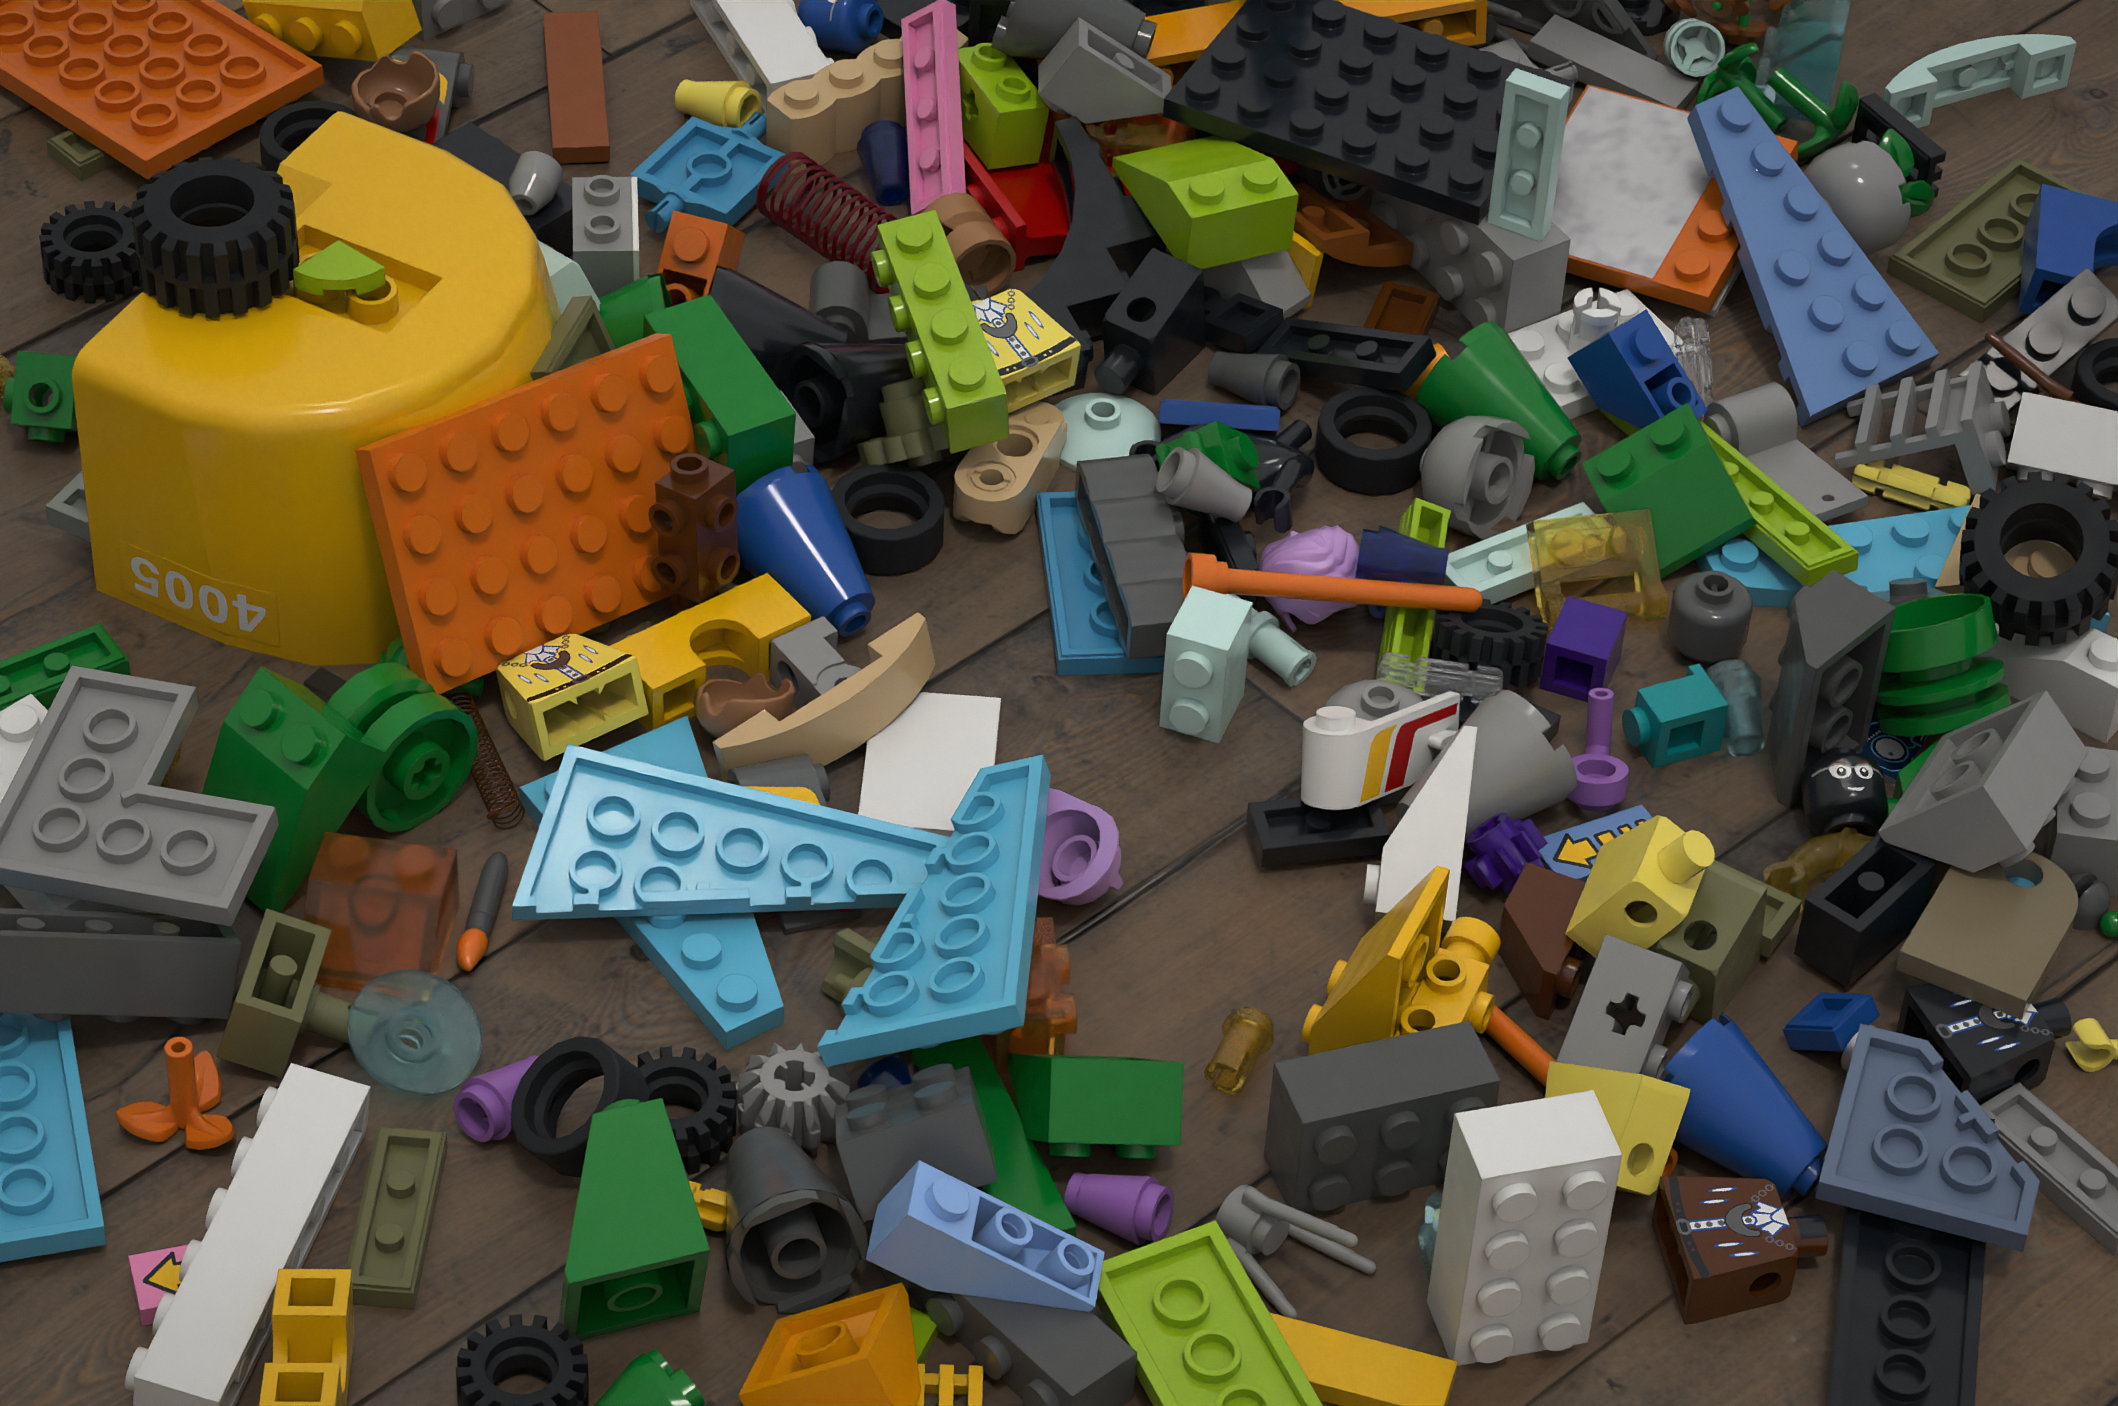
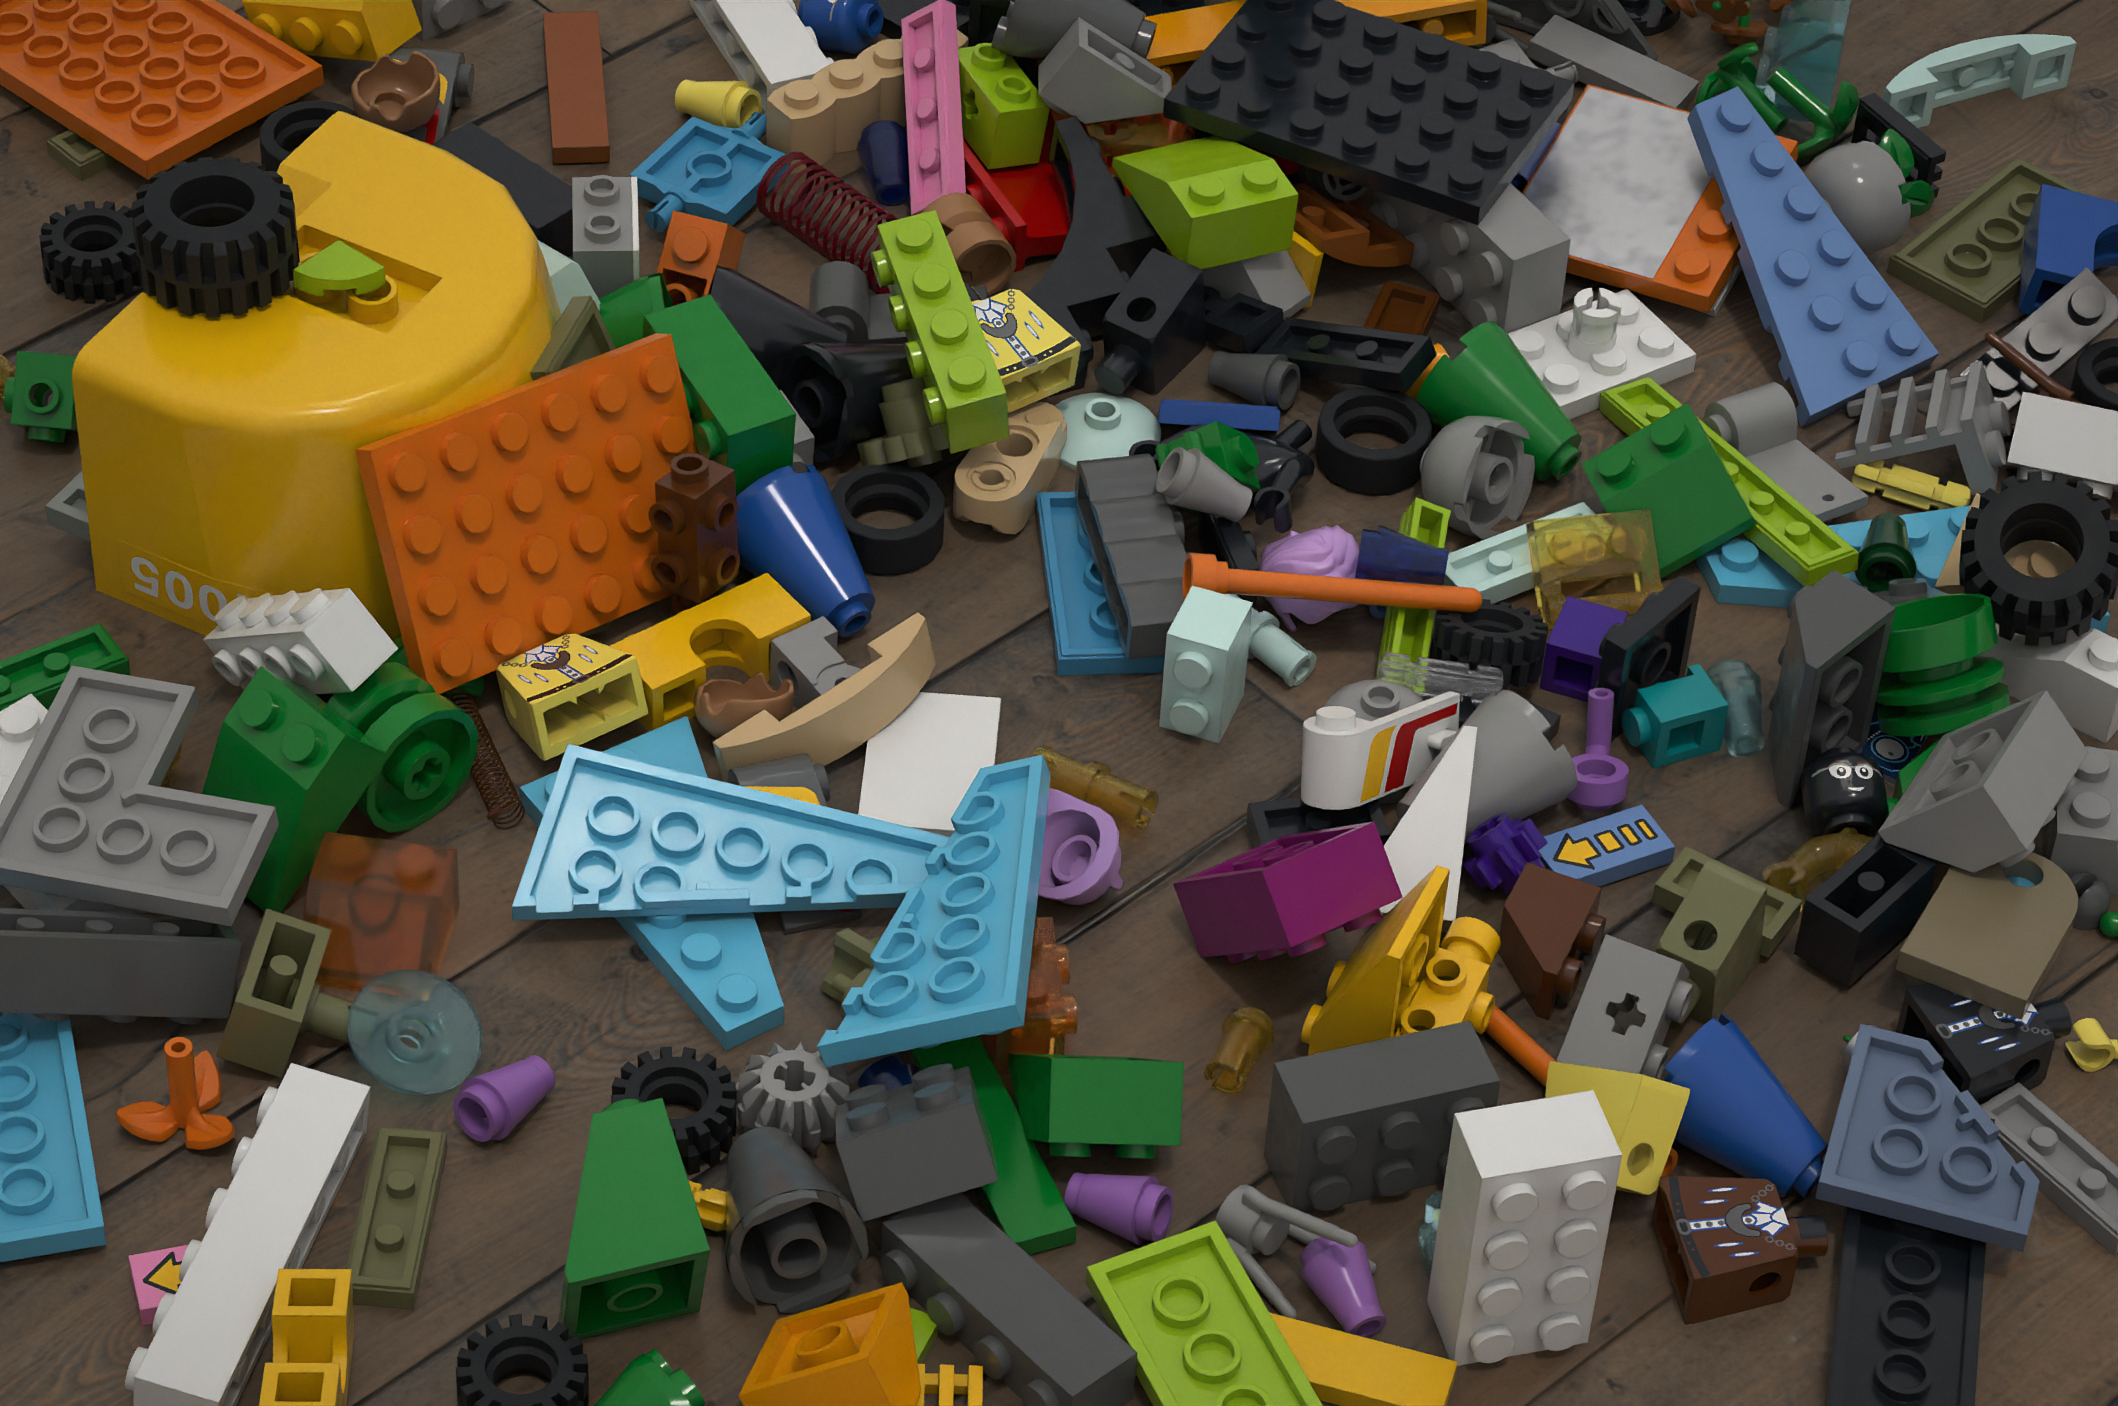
(308, 637): none -> white brick
(474, 941): dark grey piece -> none
(534, 181): light grey hose -> none
(549, 1086): black tyre -> none
(979, 1246): light blue slope -> none
(1099, 787): none -> clear yellow pin
(1289, 893): none -> magenta brick
(1344, 1285): none -> medium lavender cone
(1528, 154): light aqua plate -> none
(1635, 373): blue slope -> none
(1647, 874): light yellow torso -> none
(1648, 646): none -> black plate
(1695, 355): clear axle -> none
(1701, 51): light aqua wheel -> none
(1709, 616): dark grey head -> none
(1830, 1021): blue tile -> none
(1885, 553): none -> dark green cone

